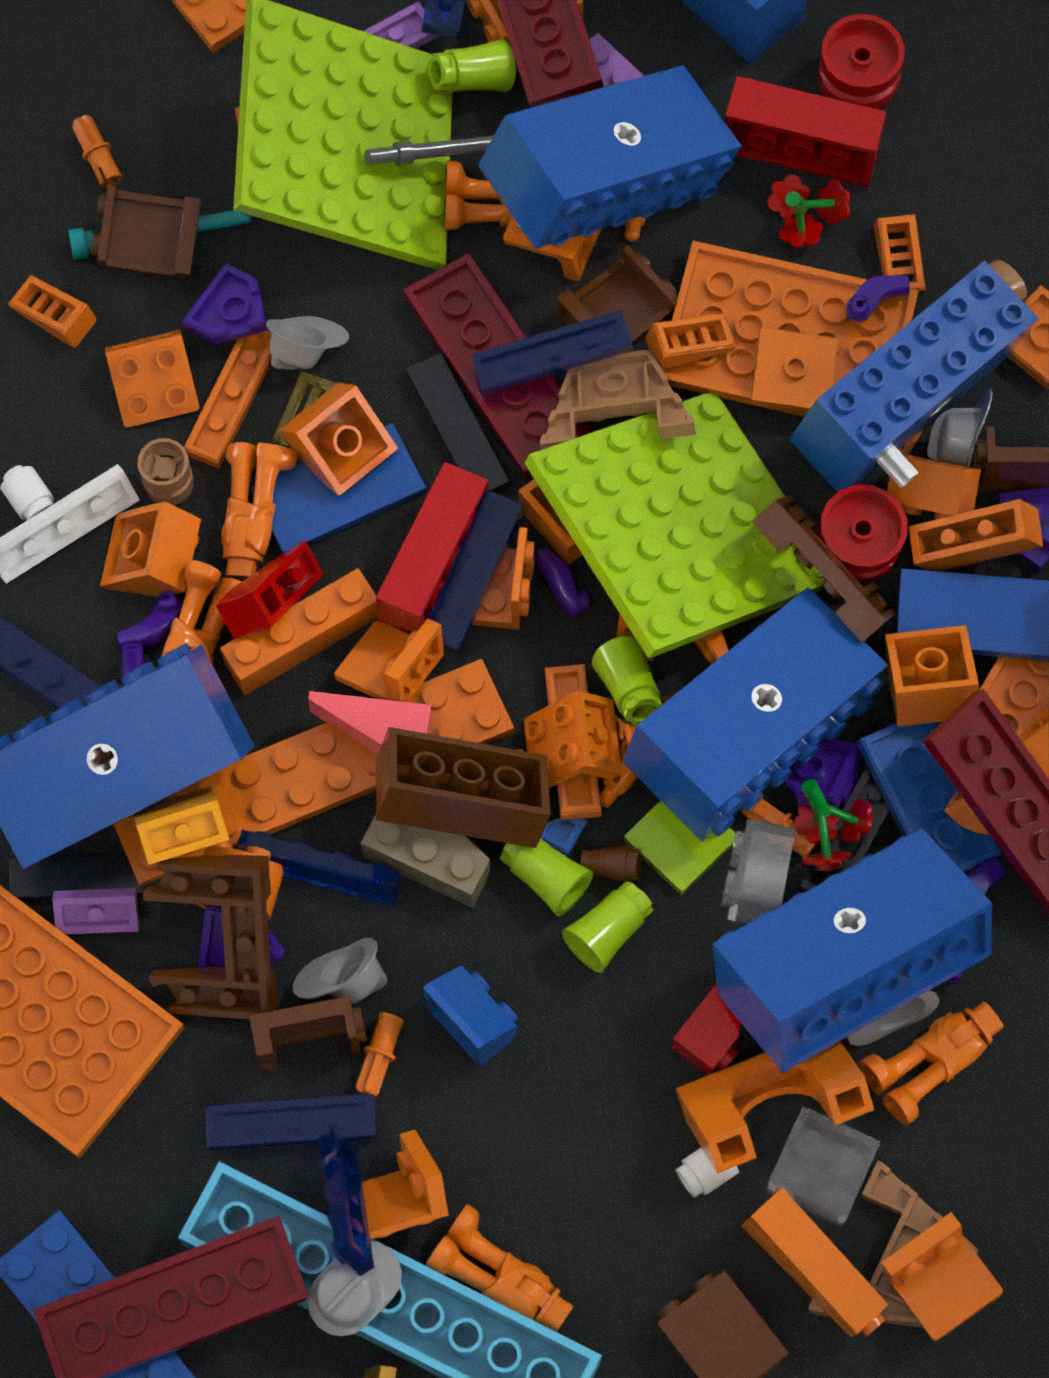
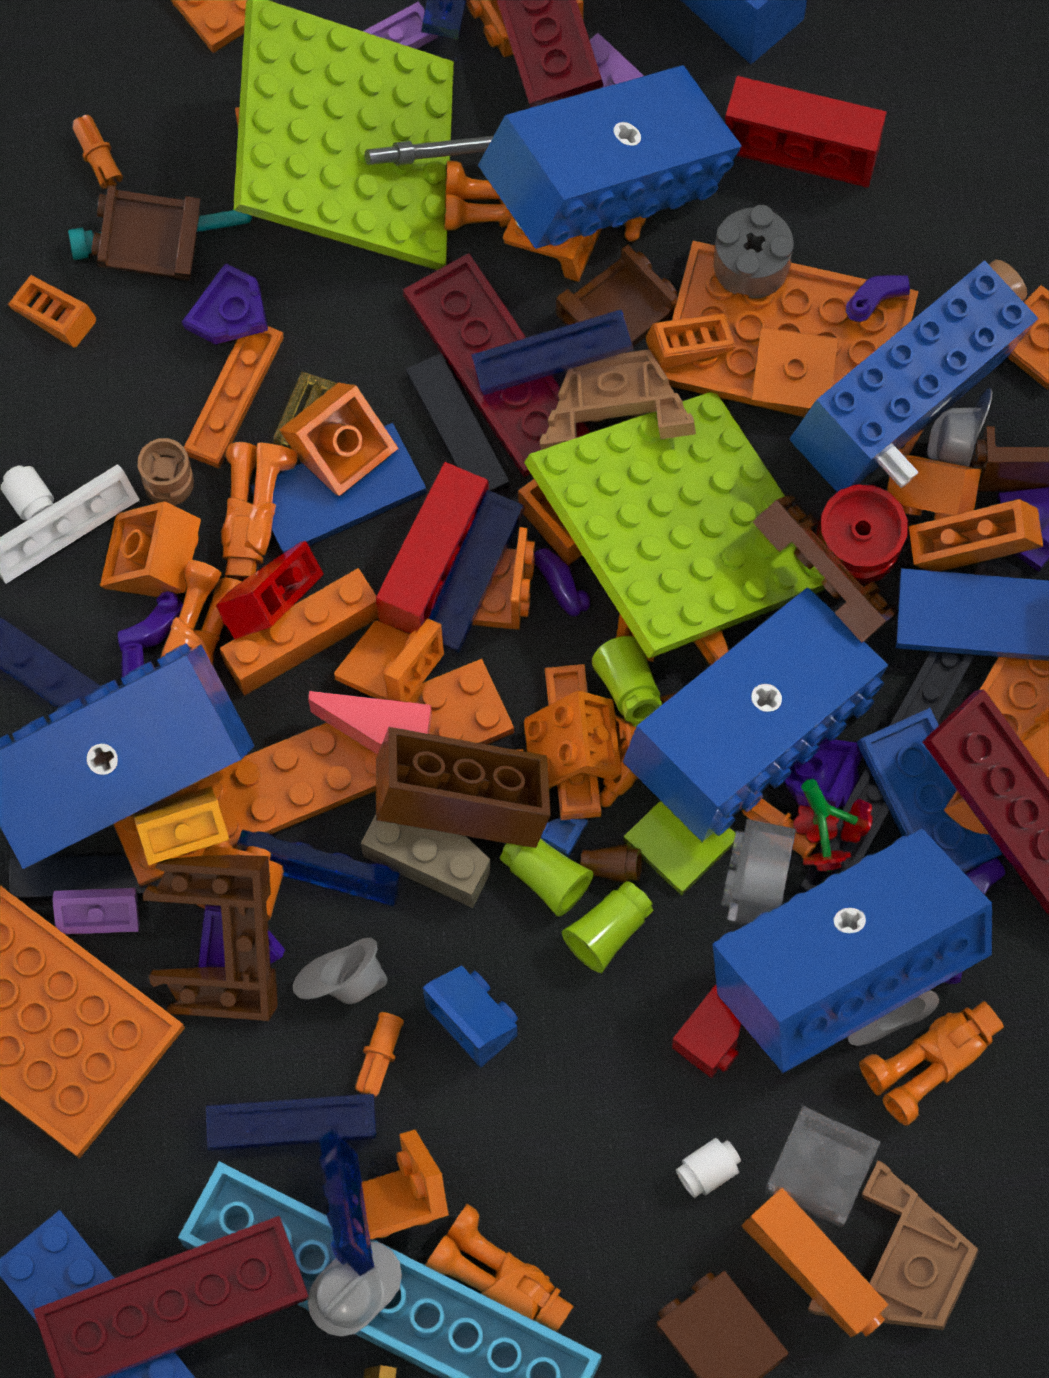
(152, 378): orange bracket -> none
(302, 340): light grey piece -> none
(303, 1025): reddish brown panel -> none
(474, 68): lime plant -> none
(719, 1101): orange arch -> none
(753, 252): none -> dark grey brick
(790, 198): red plant -> none
(861, 61): red wheel -> none
(896, 224): orange slope -> none
(929, 673): orange brick -> none
(941, 1278): orange bracket -> none

